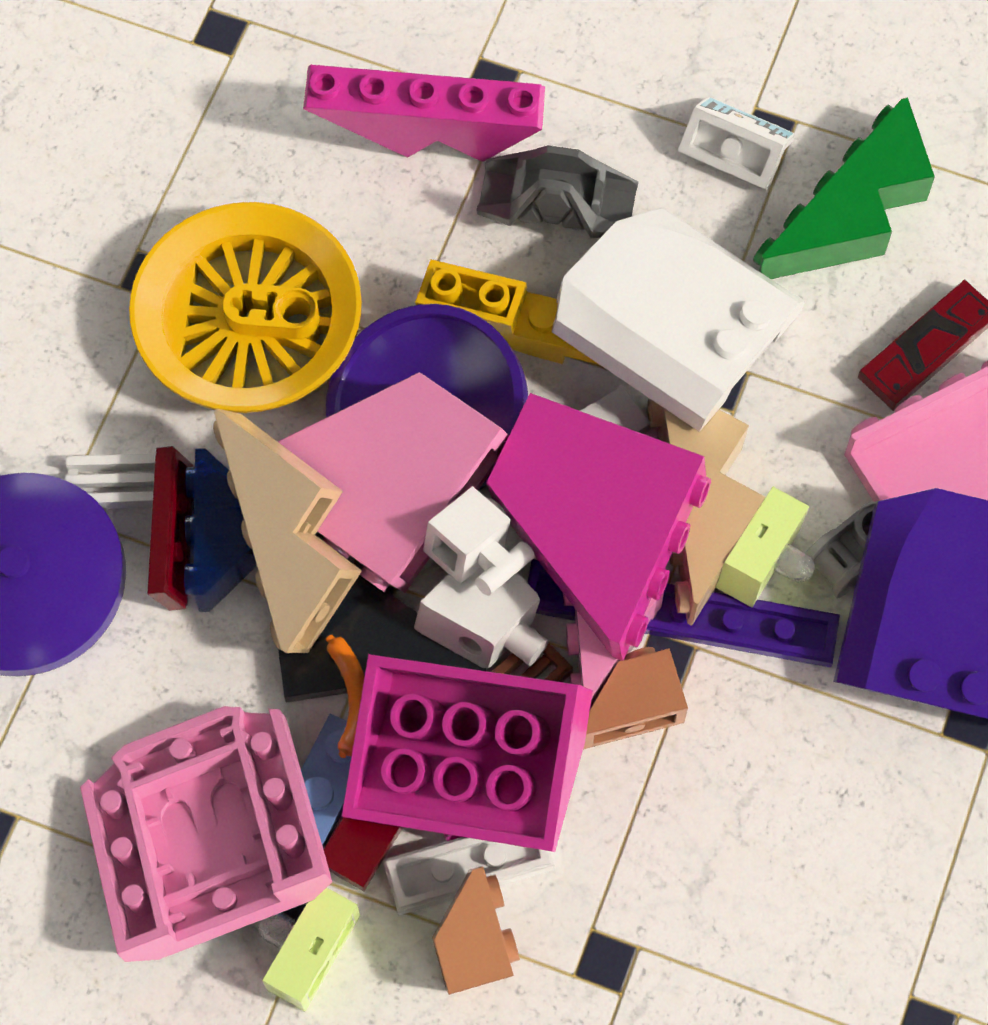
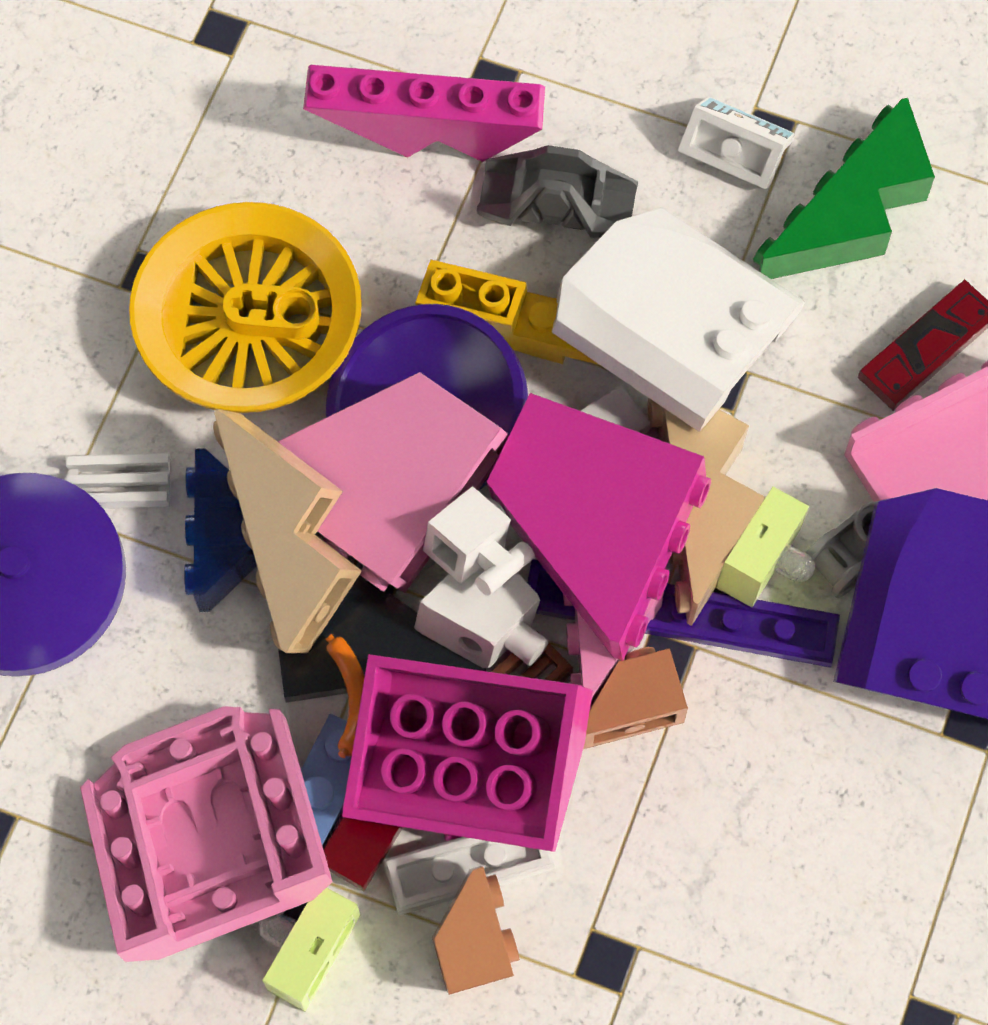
(168, 539): dark red tile -> none

